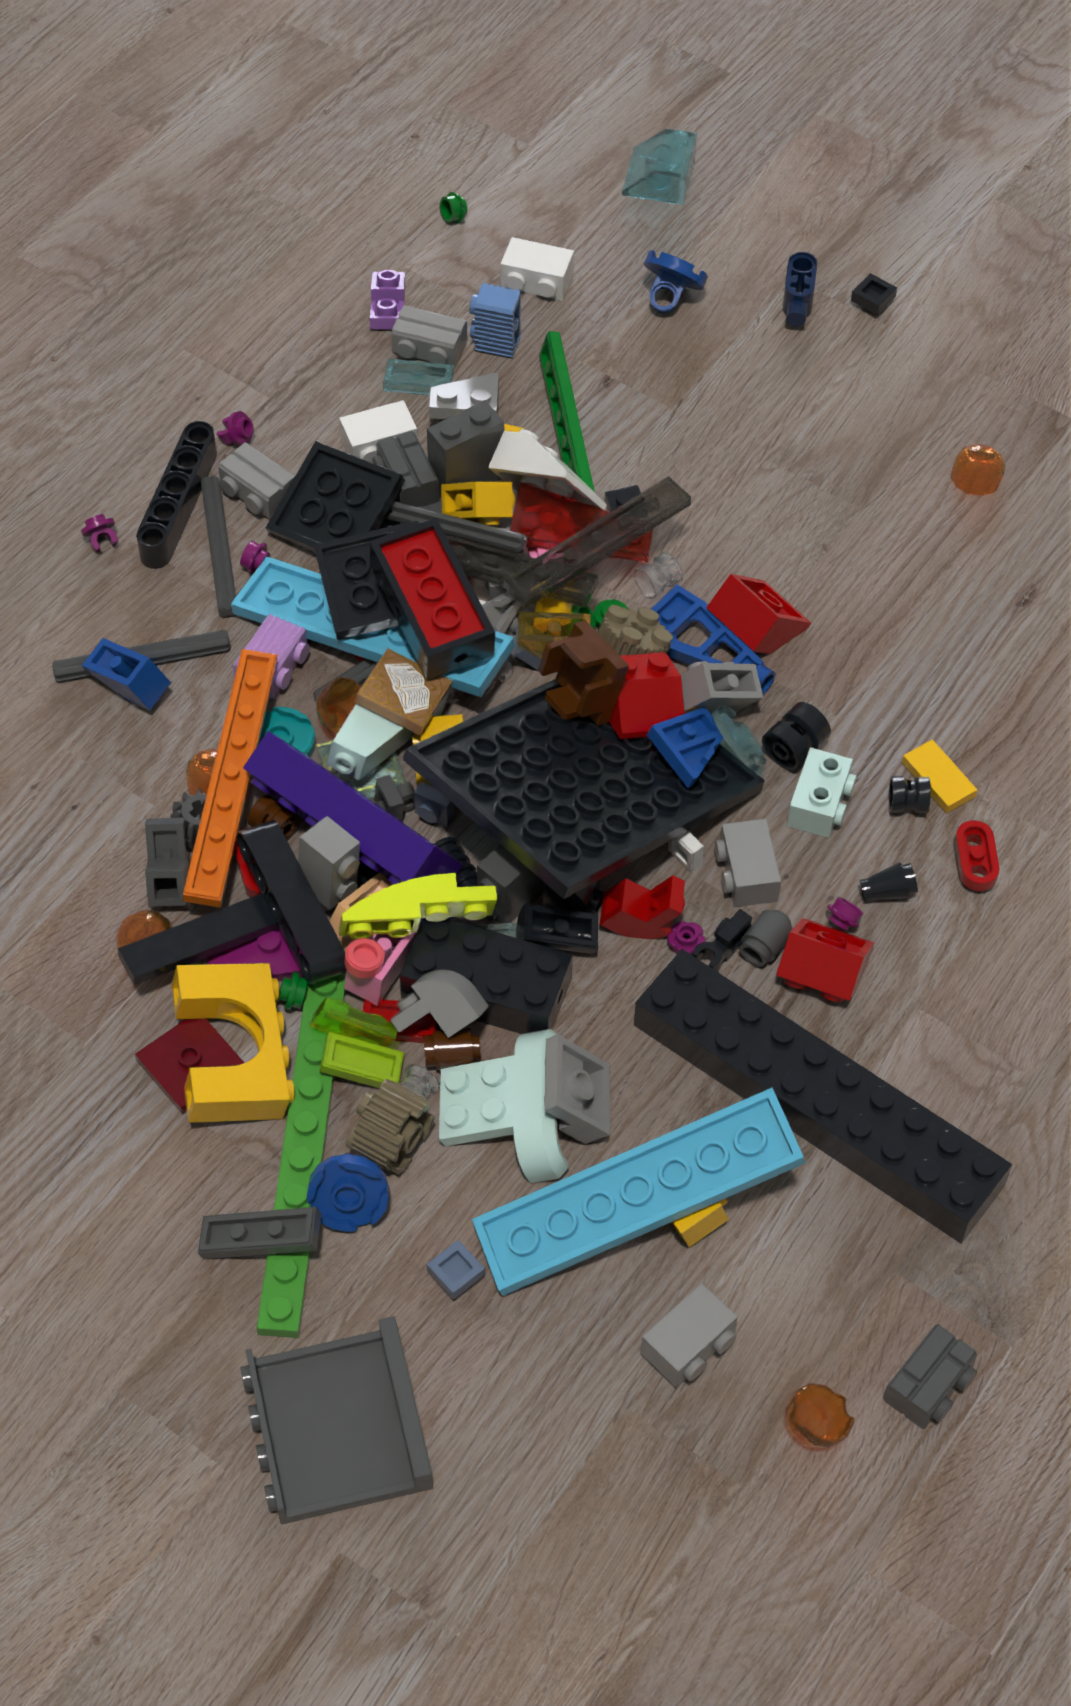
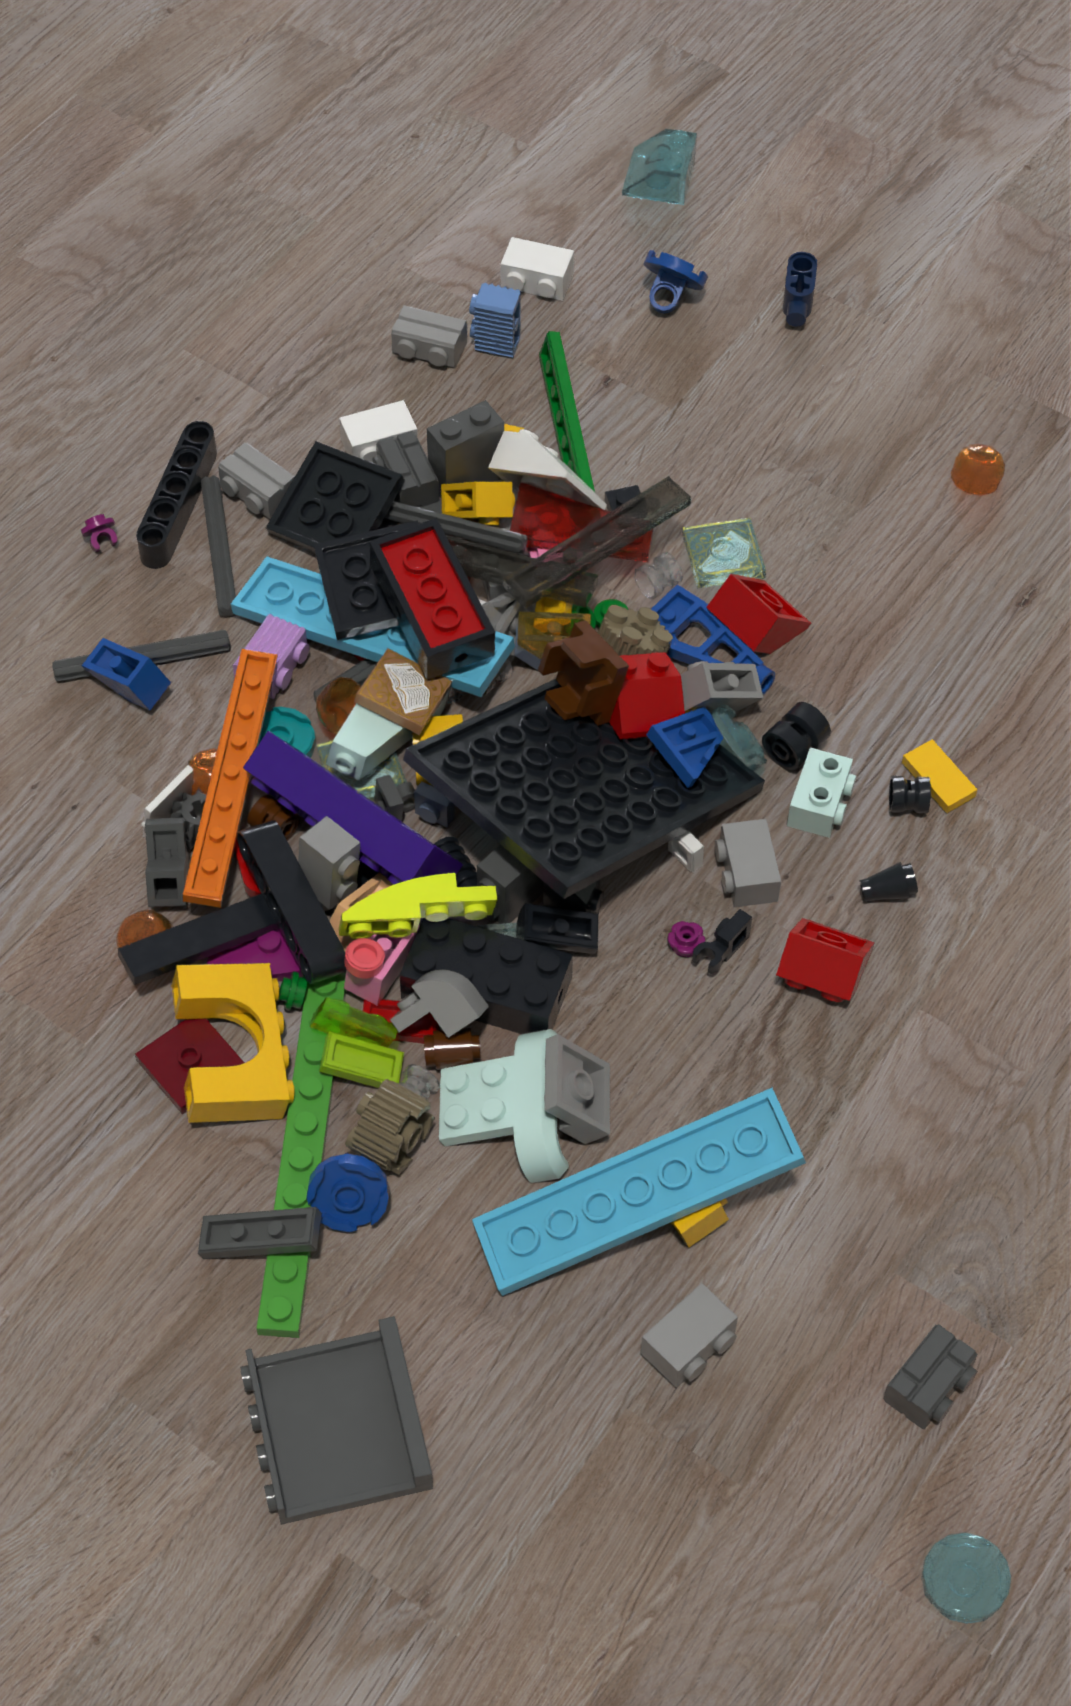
(162, 805): none -> white piece
(238, 429): magenta plate -> none
(253, 556): magenta plate -> none
(386, 298): medium lavender slope -> none
(415, 381): clear light blue tile -> none
(453, 207): green plate -> none
(455, 1269): sand blue plate -> none
(460, 395): light grey wing -> none
(640, 911): red brick -> none
(723, 550): none -> clear light blue tile
(765, 937): dark grey brick -> none
(818, 1416): clear orange hair -> none
(823, 1095): black brick -> none
(844, 913): magenta plate -> none
(873, 294): black plate -> none
(966, 1577): none -> clear light blue tile
(977, 858): red plate -> none

